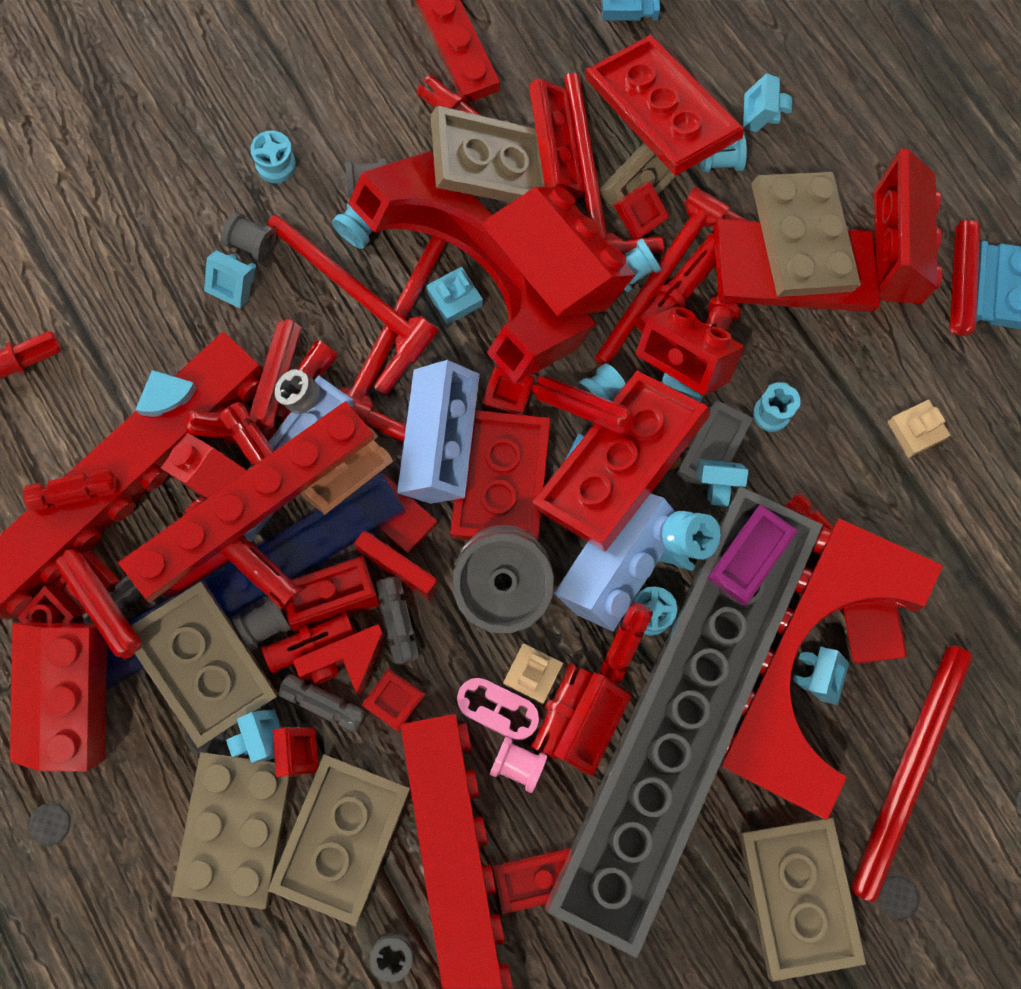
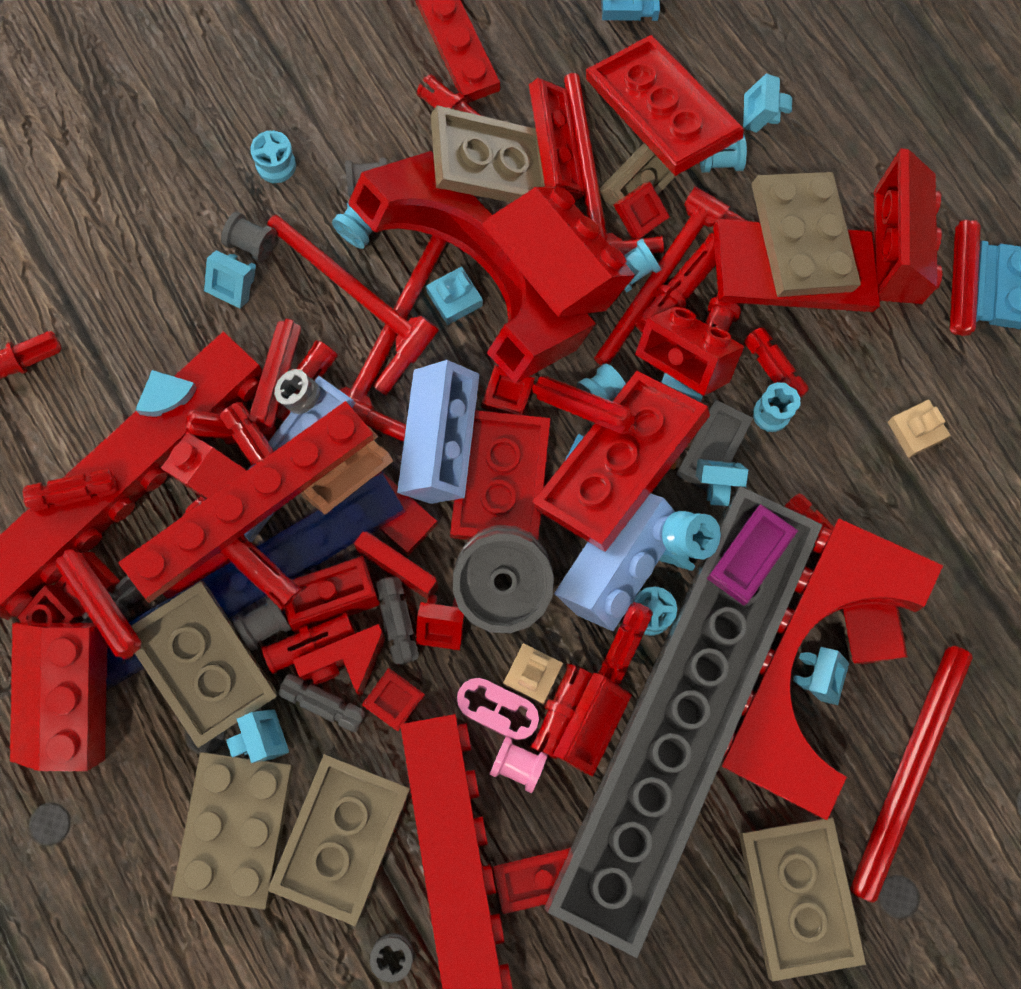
(295, 751): red tile -> none
(439, 625): none -> red tile
(774, 360): none -> red axle

